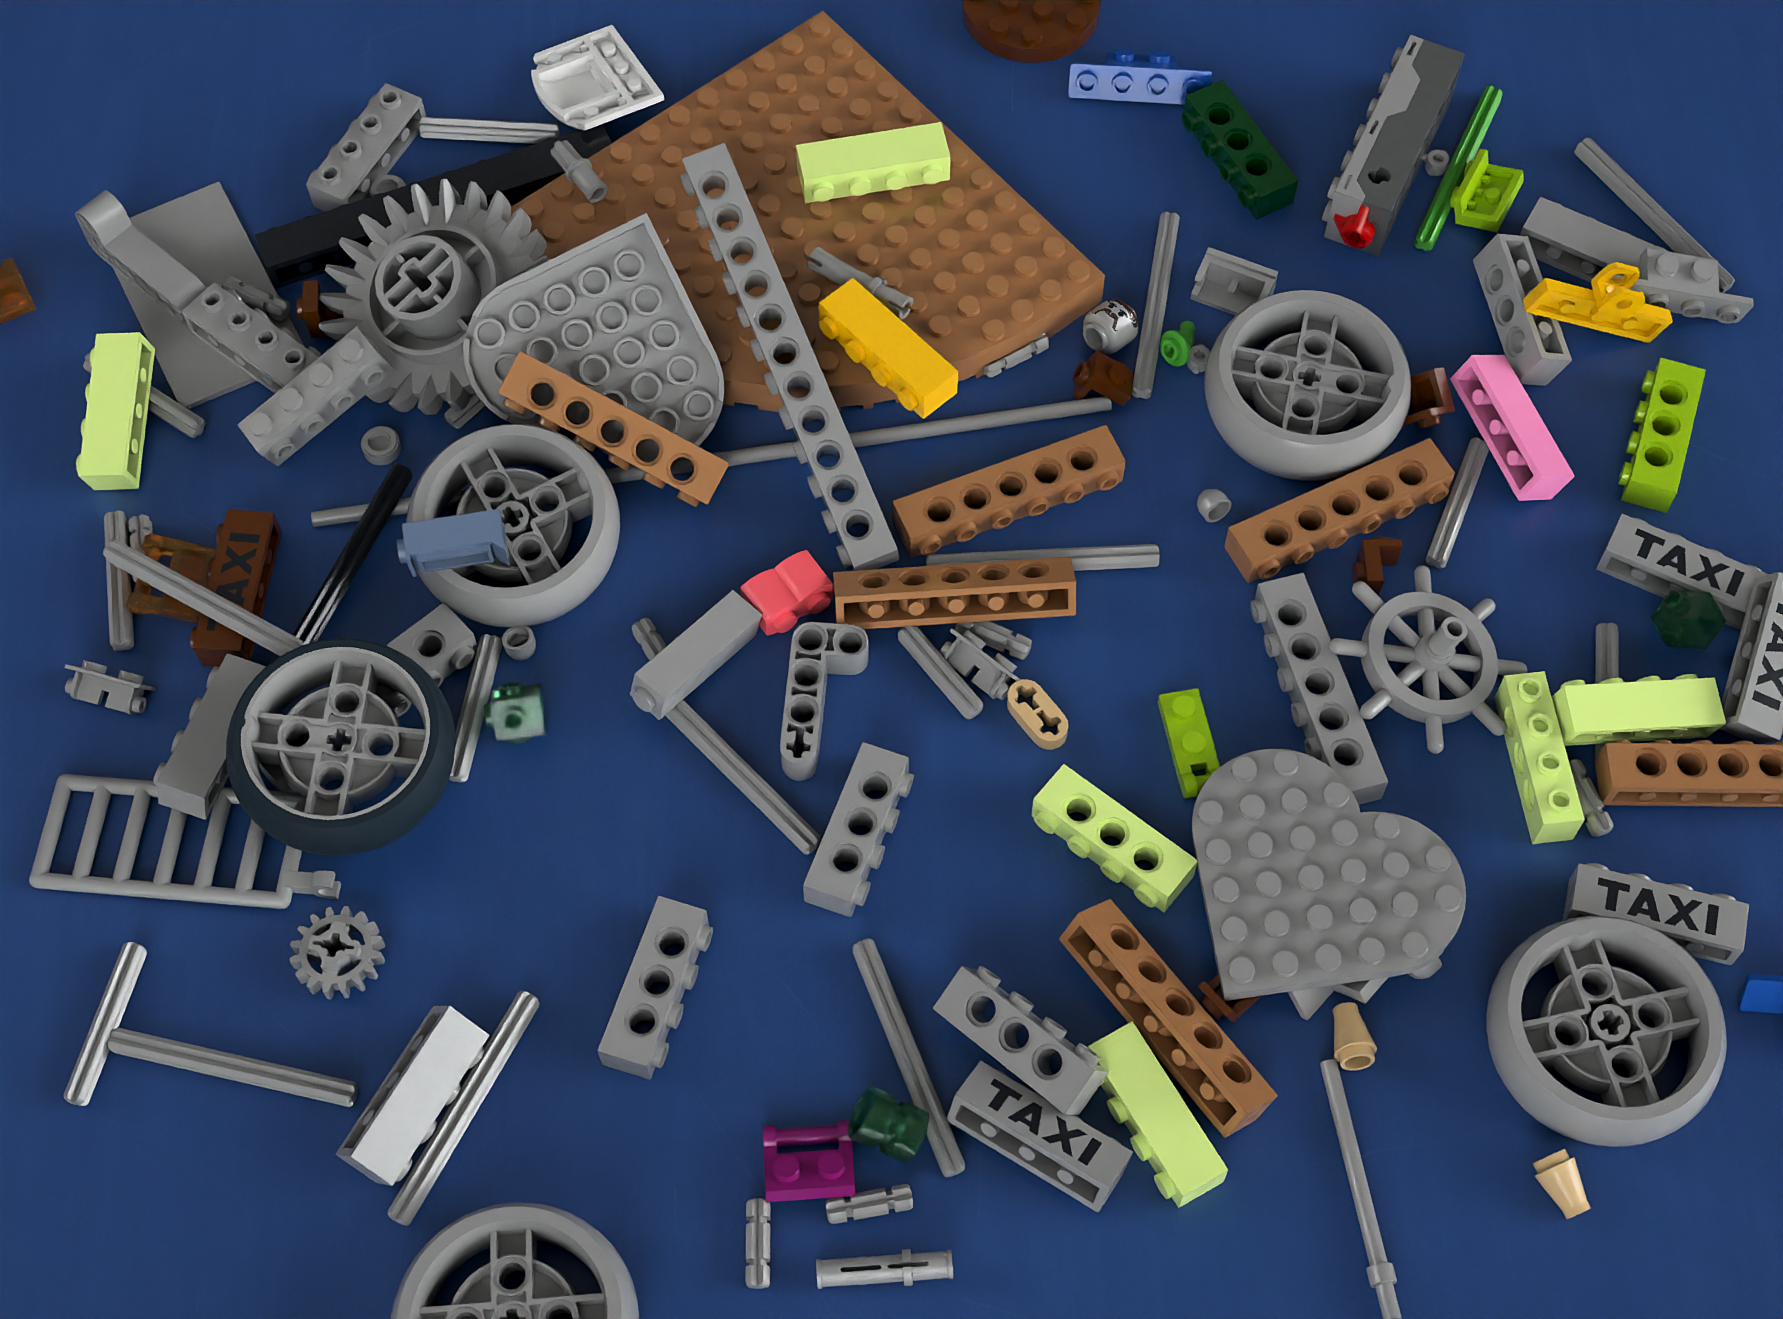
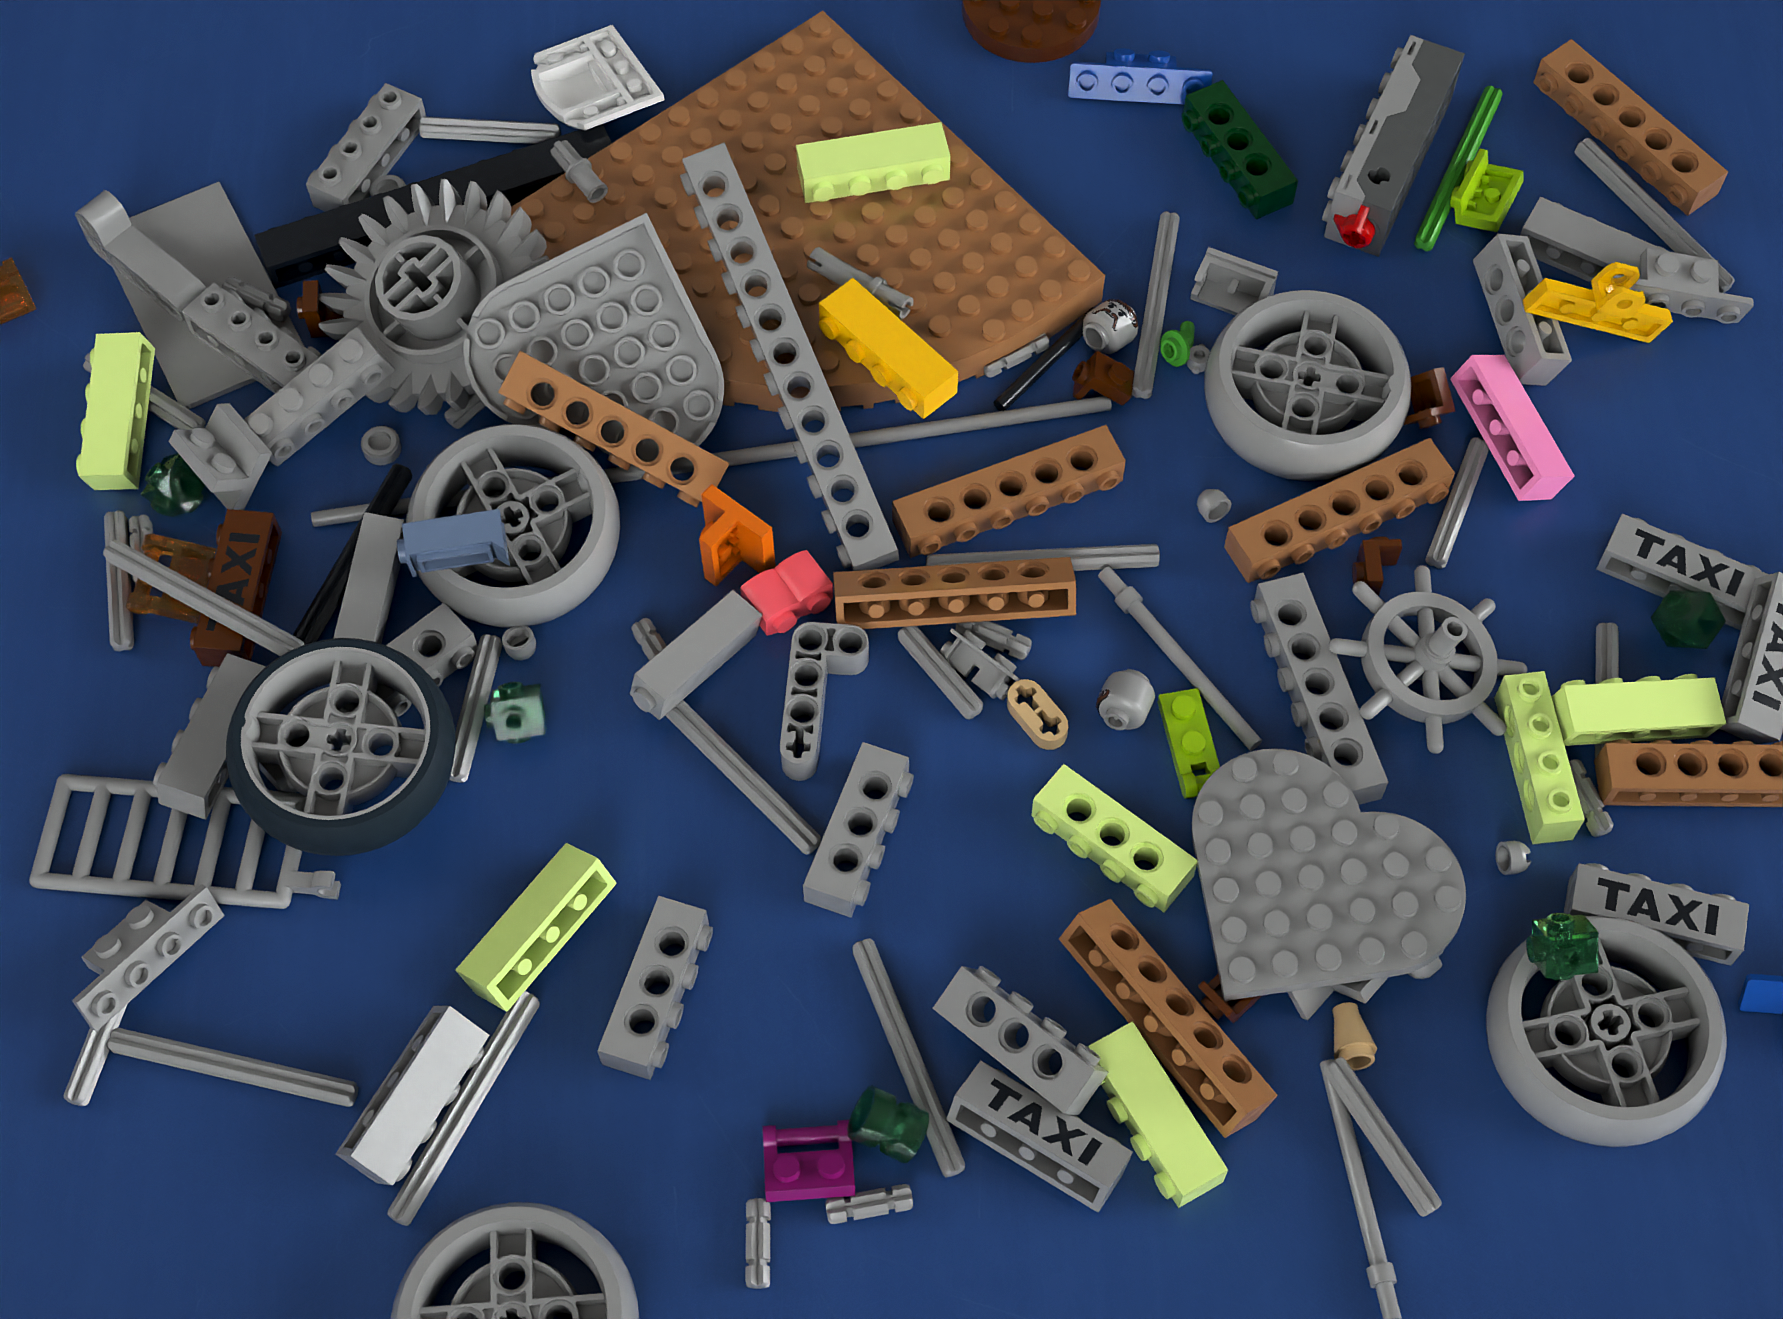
(92, 682): light grey hinge -> none
(140, 951): none -> light grey bracket
(173, 487): none -> clear green brick
(224, 455): none -> light grey bracket
(326, 939): light grey gear -> none
(371, 579): none -> light grey brick
(536, 926): none -> yellowish green brick
(732, 536): none -> orange bracket
(884, 1269): light grey pin -> none
(1041, 365): none -> black bar
(1125, 698): none -> light grey head
(1131, 602): none -> light grey bar
(1382, 1137): none -> light grey axle
(1436, 162): light grey piece -> none
(1512, 857): none -> light grey hinge
(1562, 1182): tan cone -> none
(1563, 946): none -> clear green brick
(1630, 127): none -> medium nougat brick
(1668, 410): lime brick -> none

